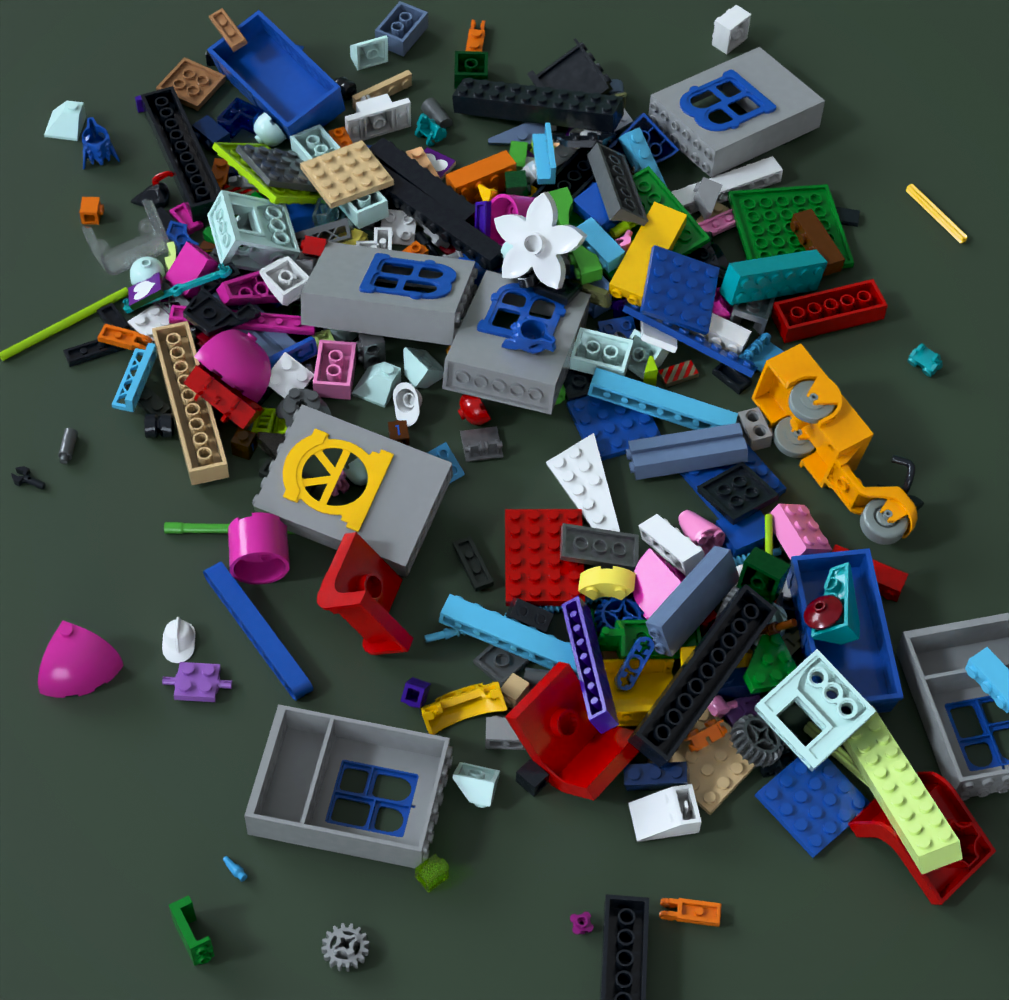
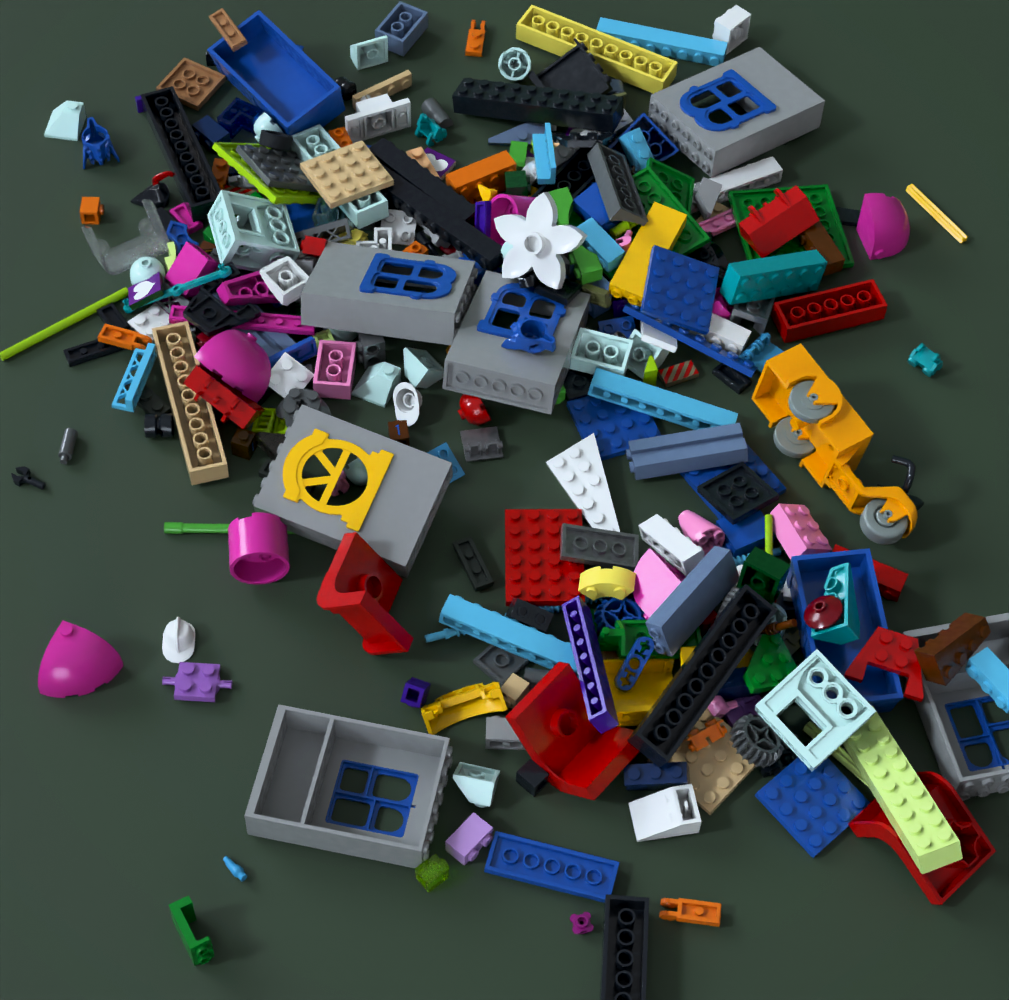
(258, 631): blue beam -> none
(275, 140): none -> black tyre
(350, 939): light grey gear -> none
(469, 839): none -> lavender brick
(470, 65): dark green brick -> none
(514, 64): none -> light aqua cylinder
(551, 867): none -> blue plate
(614, 55): none -> light yellow brick
(667, 42): none -> medium azure brick
(678, 183): none -> green plate
(755, 428): light grey brick -> none
(778, 221): none -> red piece
(883, 225): none -> dark pink brick
(891, 653): none -> red wing
(952, 648): none -> reddish brown wedge

